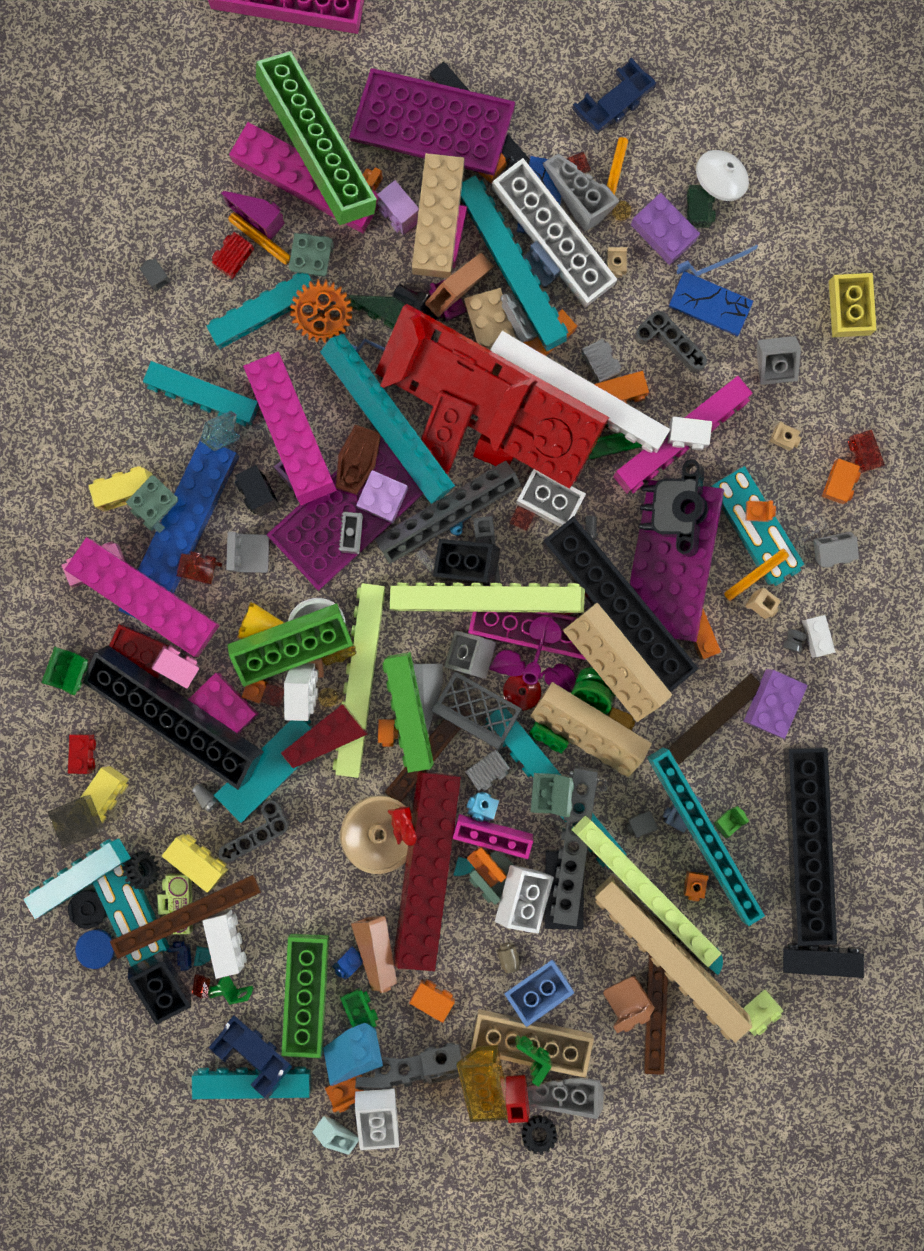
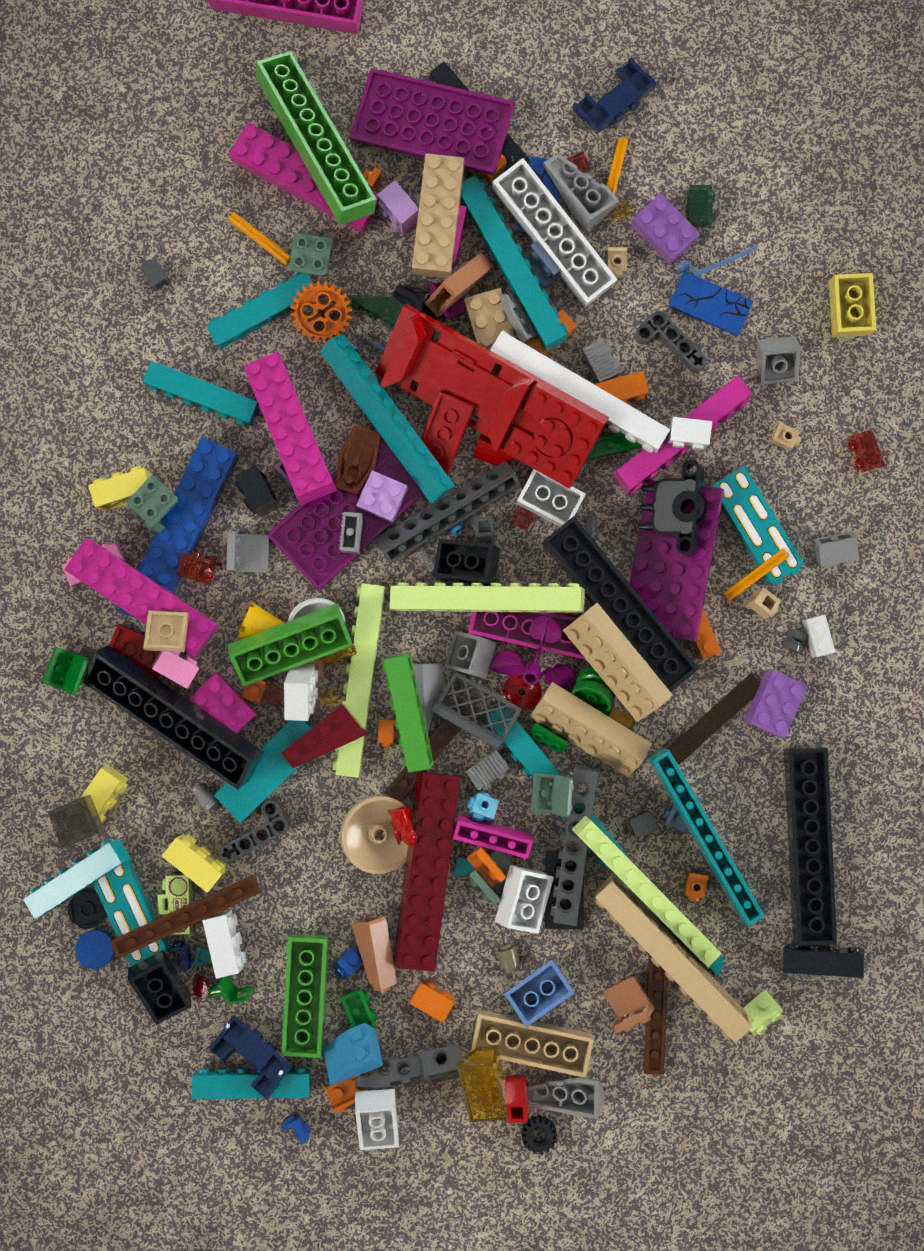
(81, 754): red brick -> none
(148, 865): black tyre -> none
(166, 631): none -> tan tile
(219, 431): clear light blue bracket -> none
(232, 255): red brick -> none
(257, 212): magenta slope -> none
(301, 1128): none -> blue bracket
(335, 1136): light aqua slope -> none
(541, 1063): green bracket -> none
(722, 175): white dish -> none
(731, 821): bright green bracket -> none
(760, 511): orange bracket -> none
(841, 481): orange brick -> none

